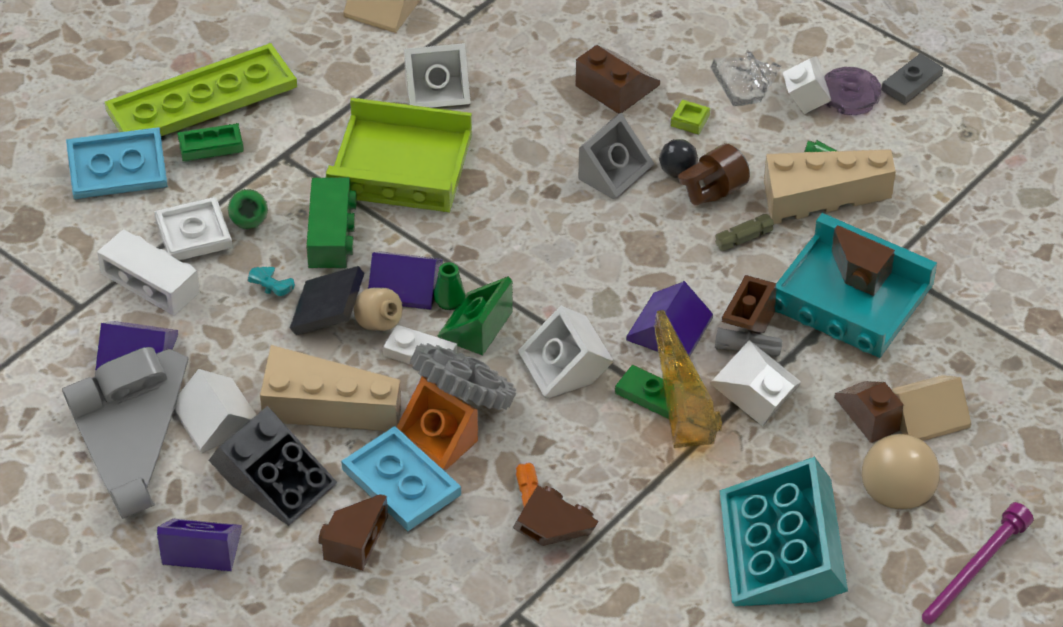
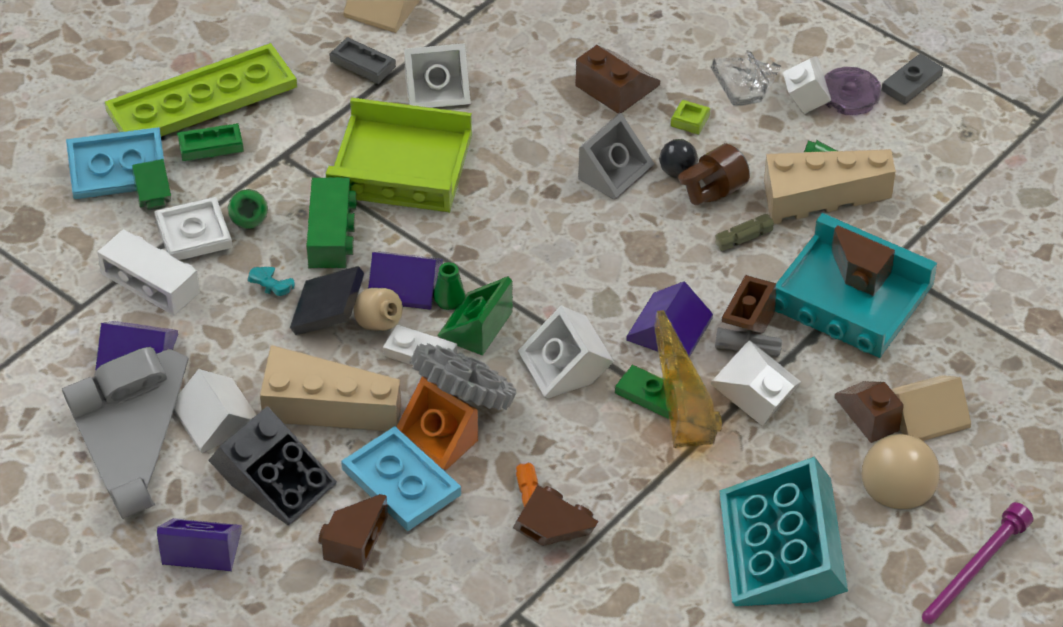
(151, 184): none -> green brick
(362, 60): none -> dark grey plate

